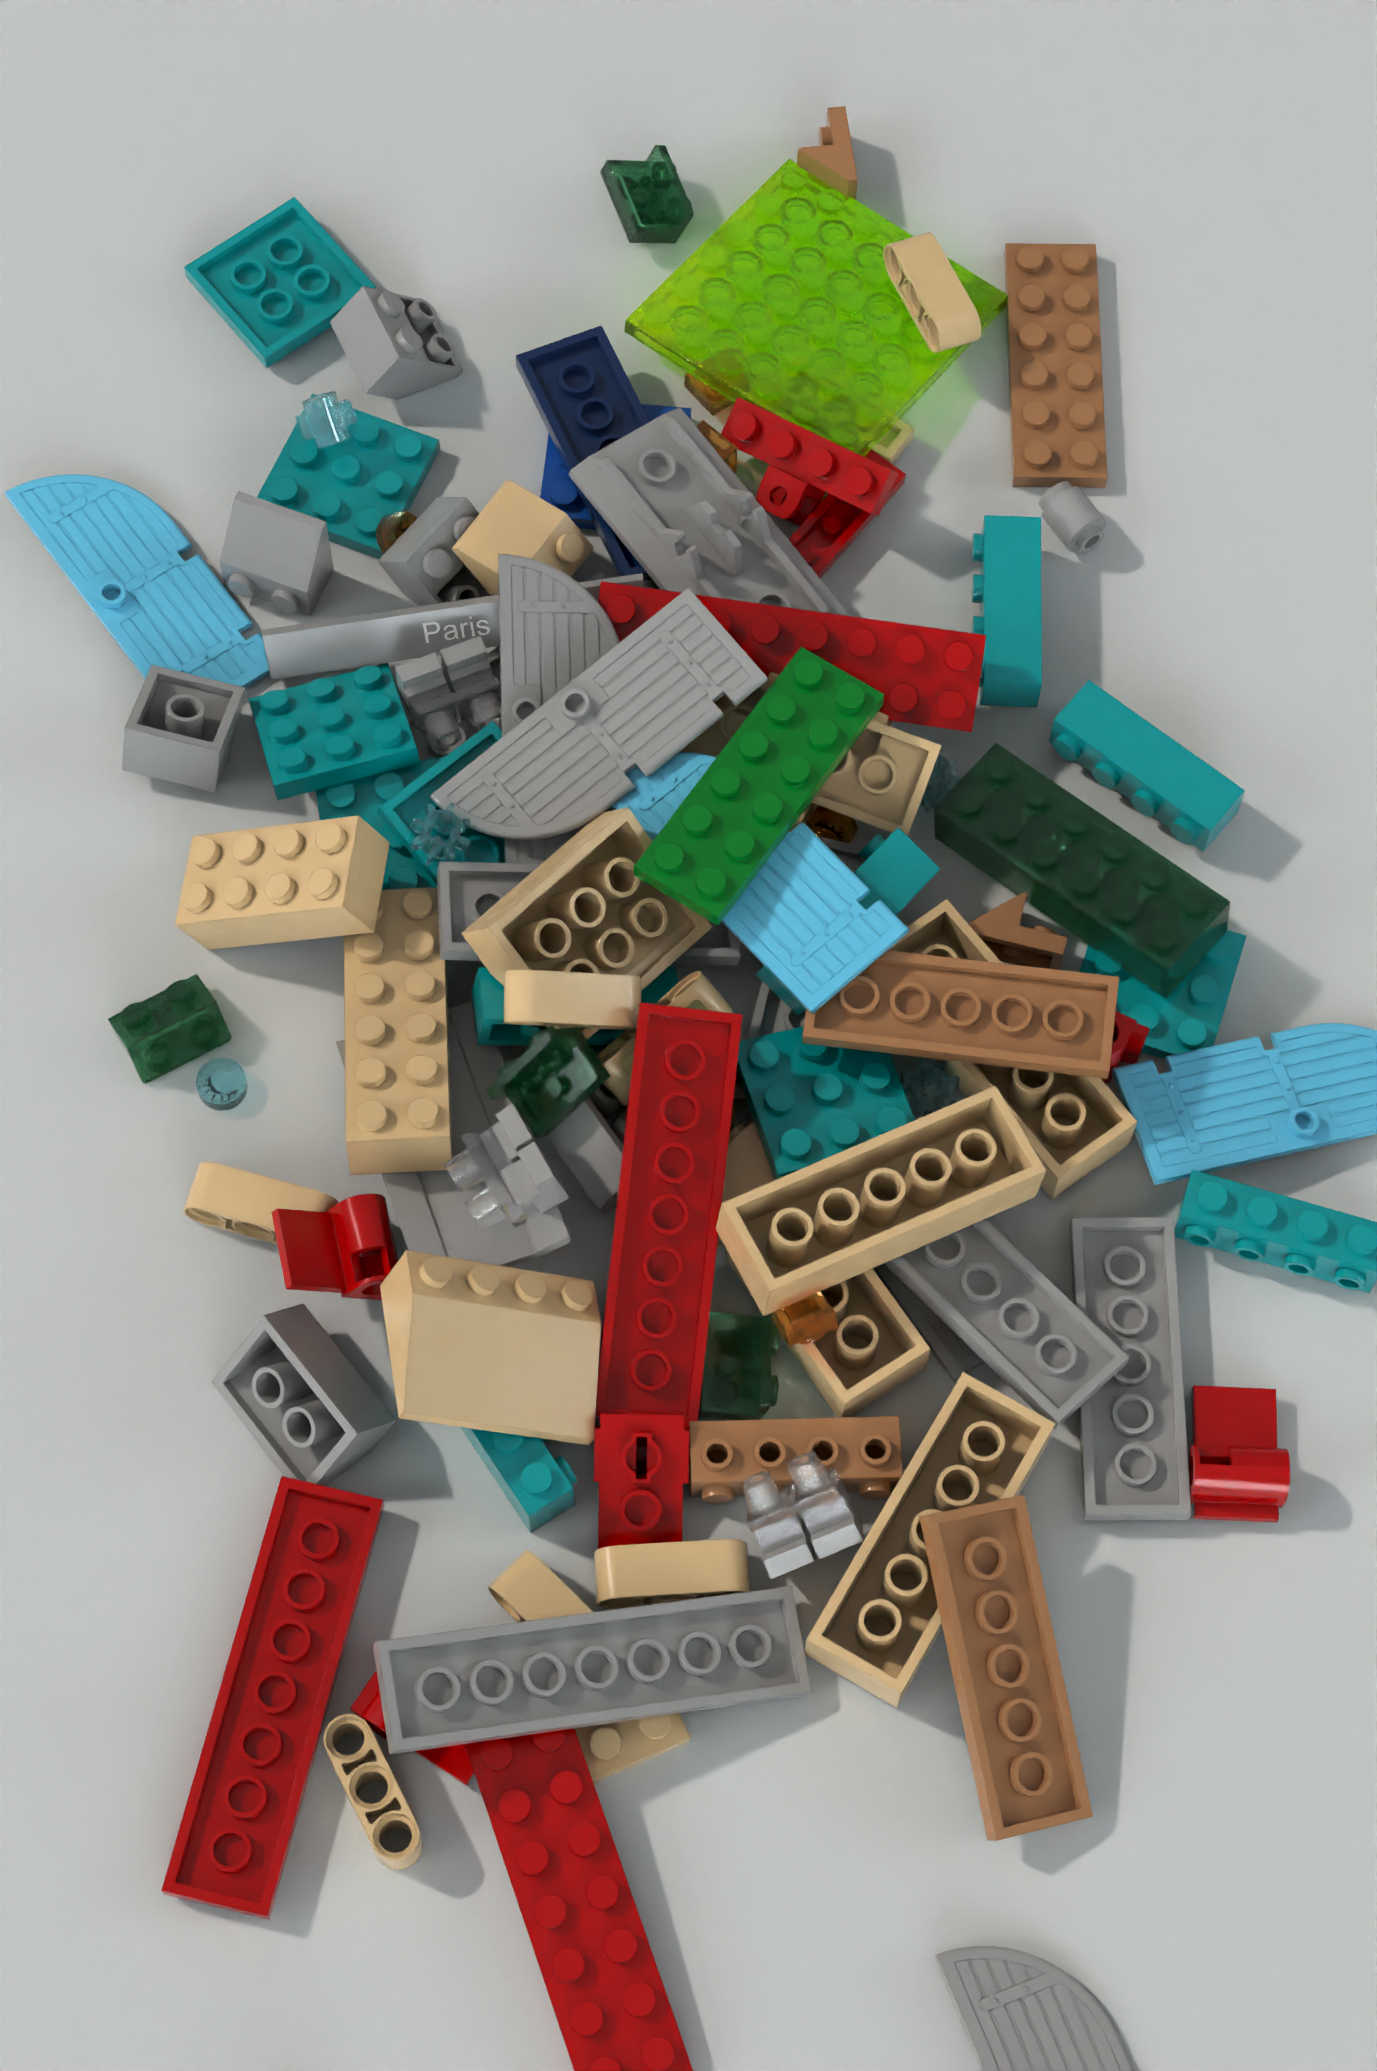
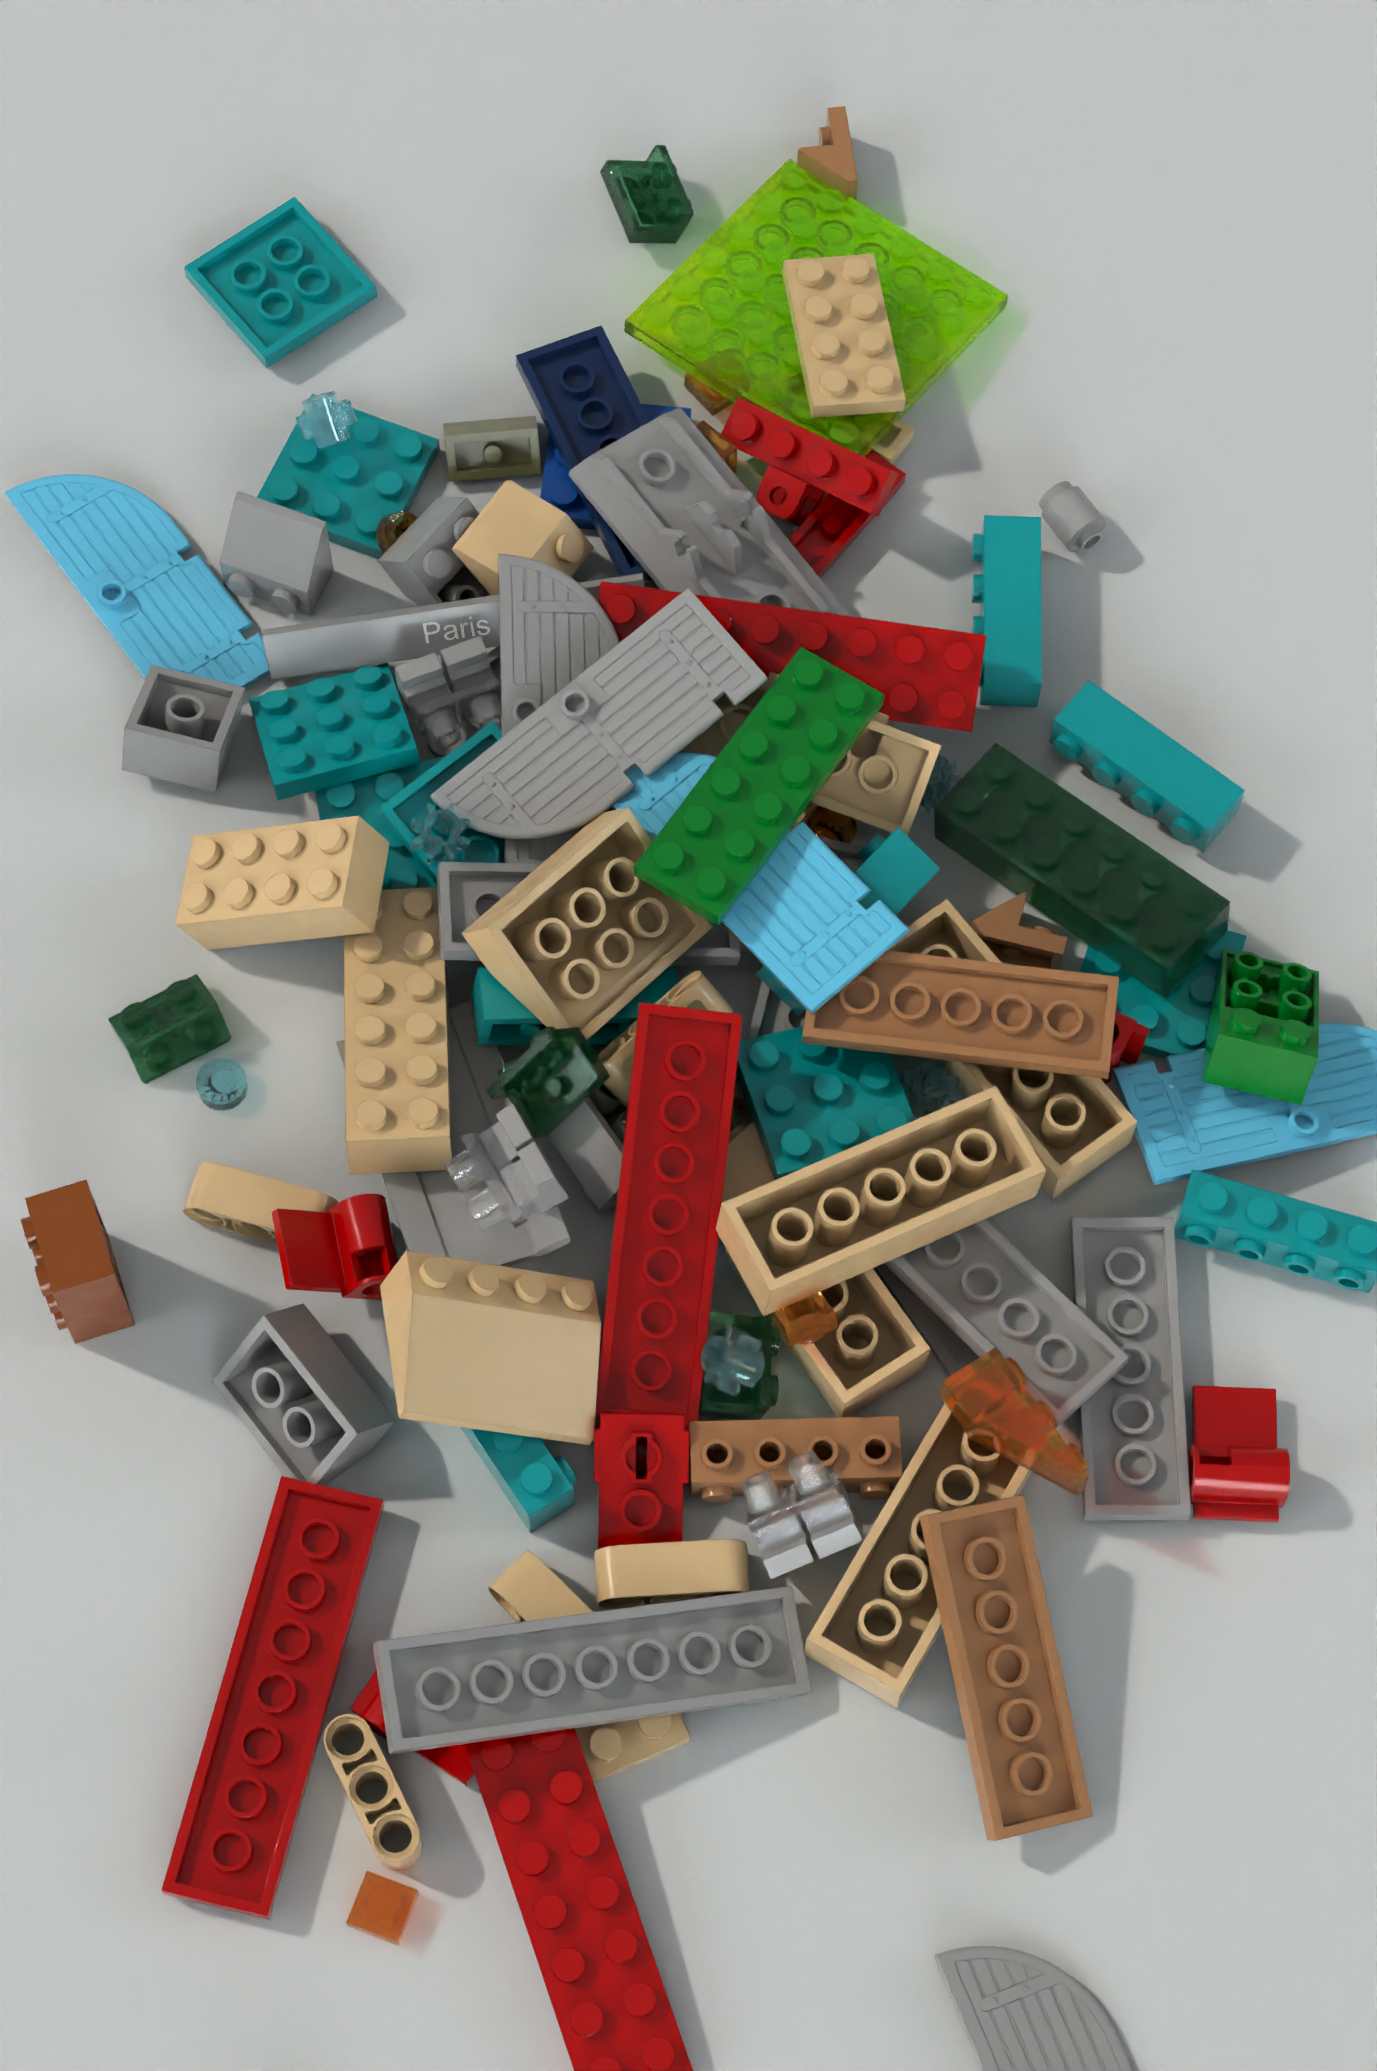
(76, 1262): none -> dark orange brick
(382, 1908): none -> clear orange plate
(394, 343): light grey slope -> none
(492, 448): none -> olive panel
(571, 999): tan beam -> none
(732, 1361): none -> clear light blue gear
(843, 336): none -> tan plate
(932, 292): tan beam -> none
(1003, 1416): none -> clear orange slope
(1055, 365): medium nougat plate -> none
(1263, 1027): none -> green slope

